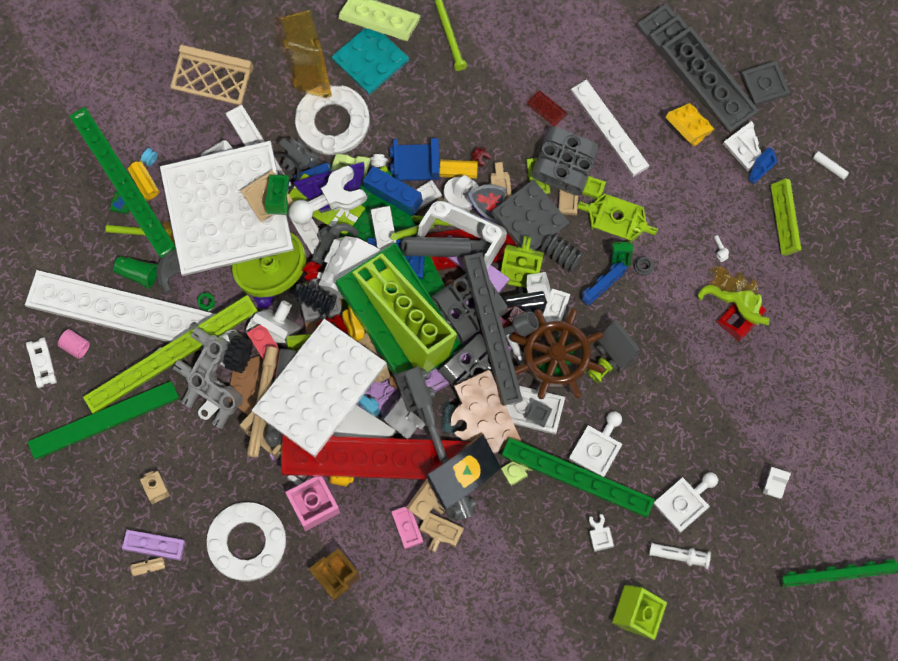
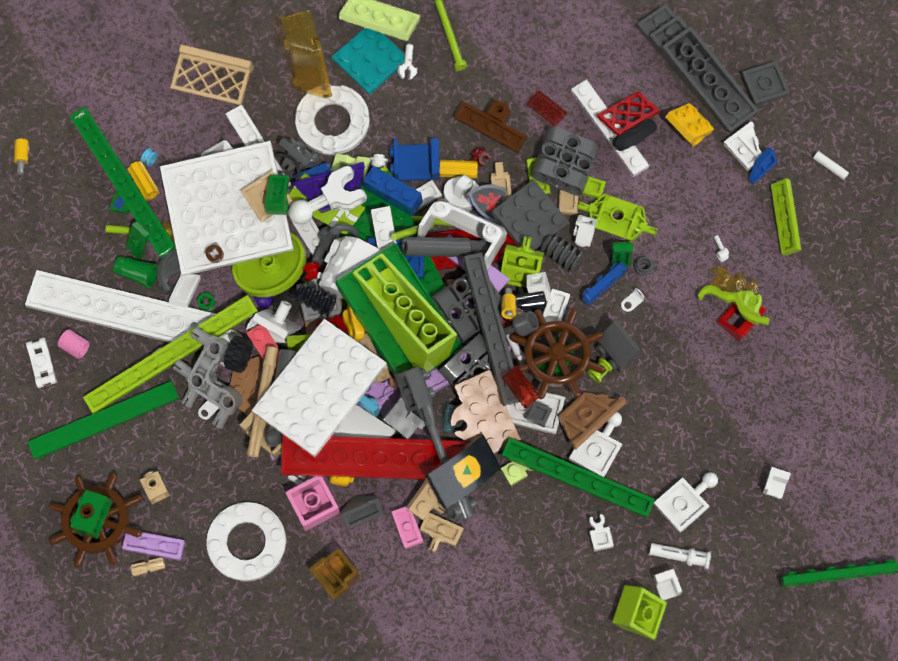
(21, 150): none -> yellow piece
(91, 518): none -> reddish brown brick
(137, 240): none -> green plate
(184, 290): none -> white tile
(214, 260): none -> reddish brown bush
(360, 510): none -> dark grey slope
(407, 64): none -> white bar
(492, 124): none -> reddish brown plate
(508, 304): none -> yellow piece
(520, 386): none -> clear red tile
(584, 230): none -> white brick
(587, 416): none -> medium nougat wing
(634, 136): none -> black piece
(634, 298): none -> white piece
(645, 103): none -> red window
(667, 585): none -> white panel

